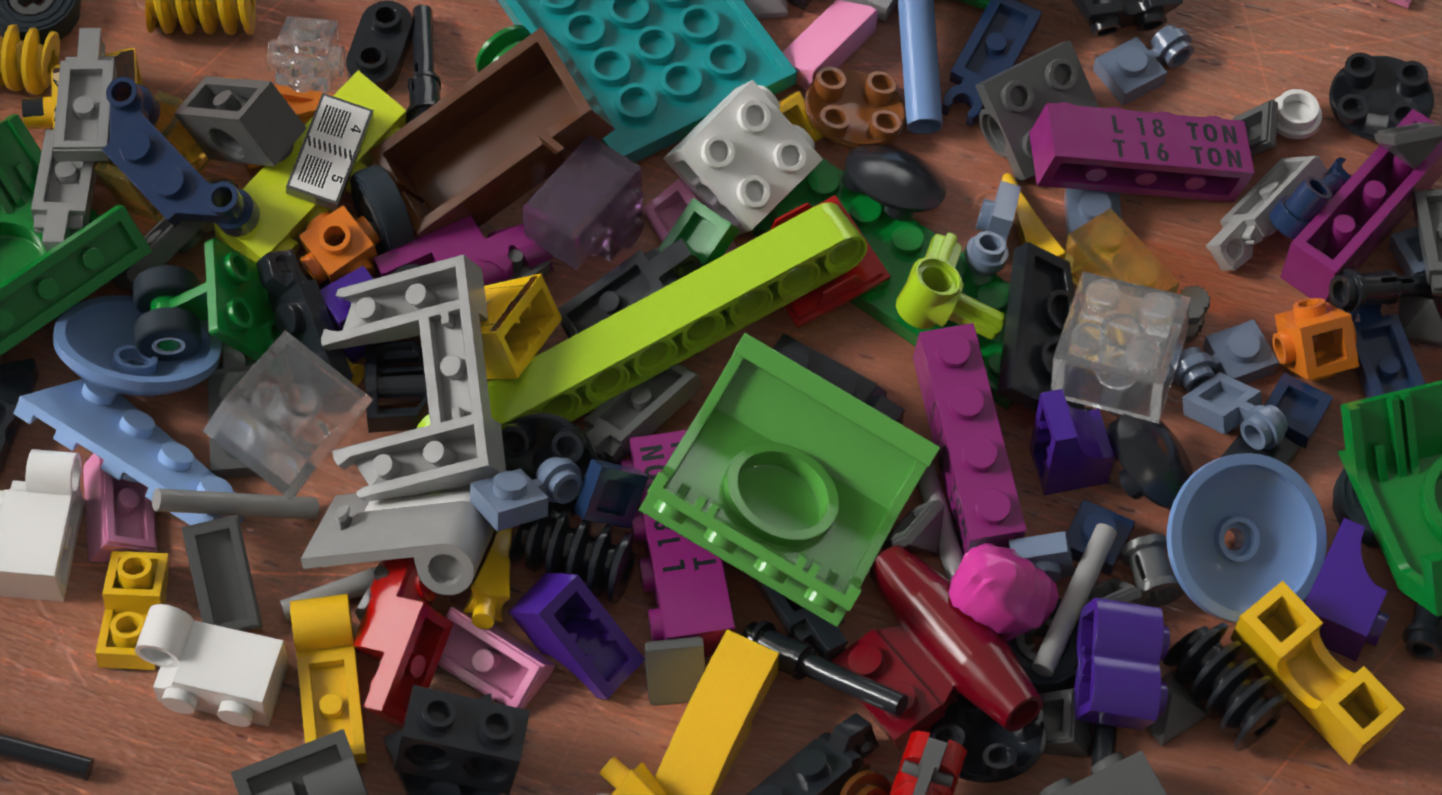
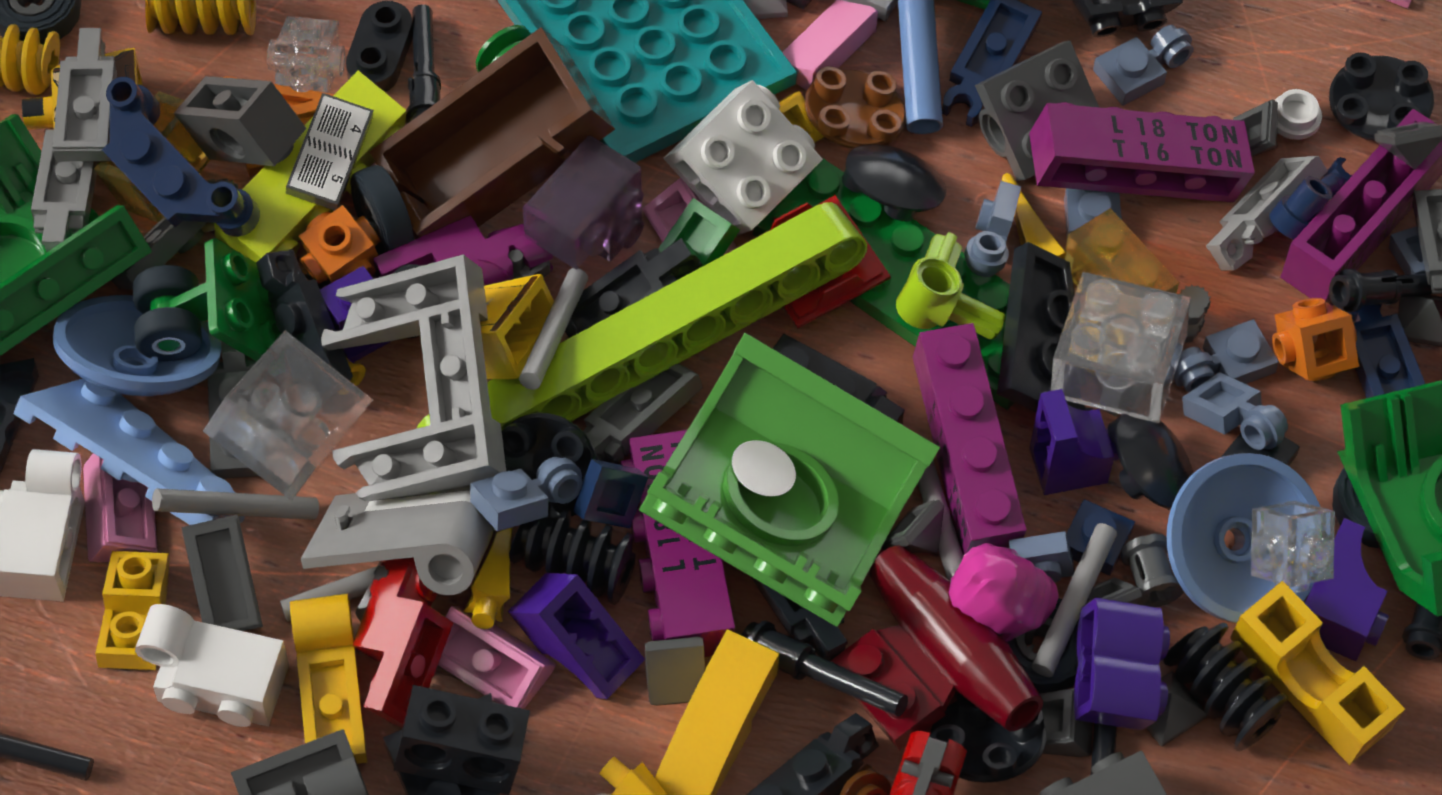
(395, 386): black piece -> none
(553, 329): none -> light grey bar
(763, 468): none -> white sticker
(1293, 544): none -> clear brick
(1302, 406): dark blue plate -> none

